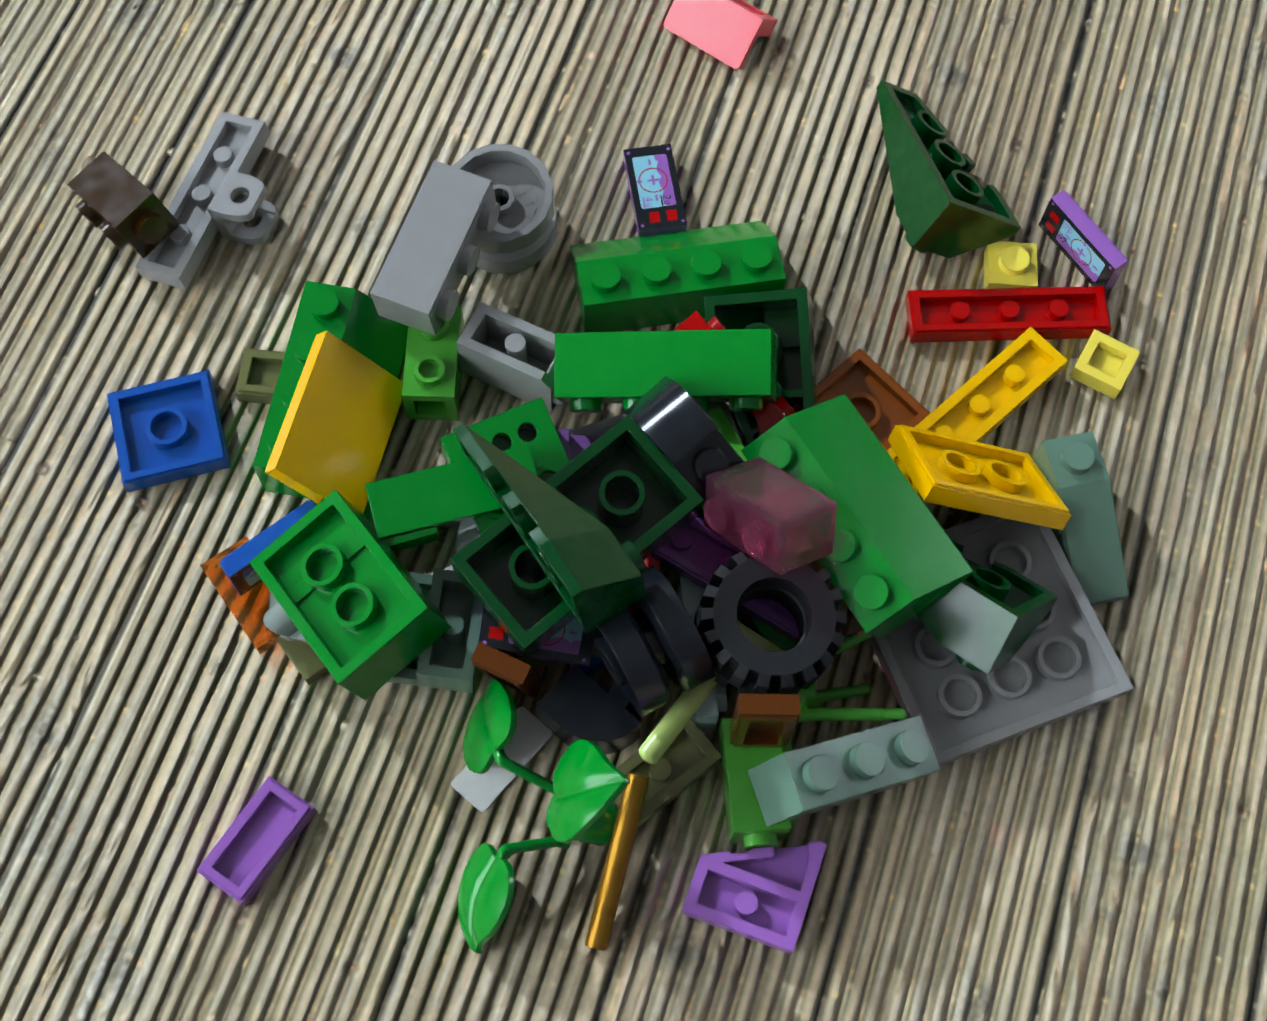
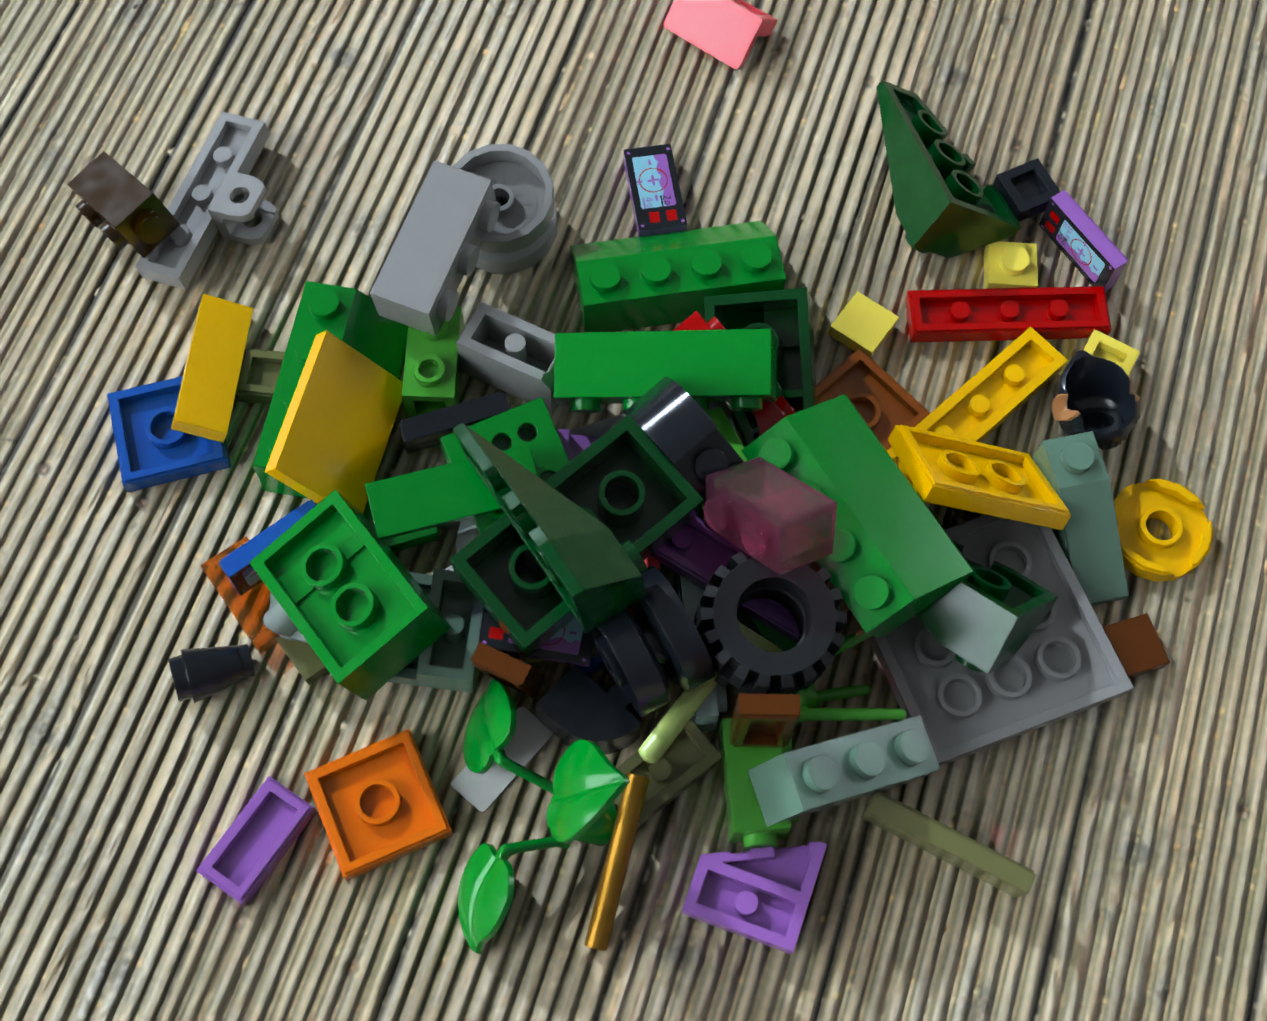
(209, 670): none -> black cone
(212, 369): none -> yellow tile
(378, 804): none -> orange tile
(427, 429): none -> black tile
(863, 325): none -> light yellow tile
(949, 845): none -> olive tile
(1026, 189): none -> black plate
(1095, 398): none -> black hair
(1137, 645): none -> reddish brown tile
(1183, 515): none -> yellow tile

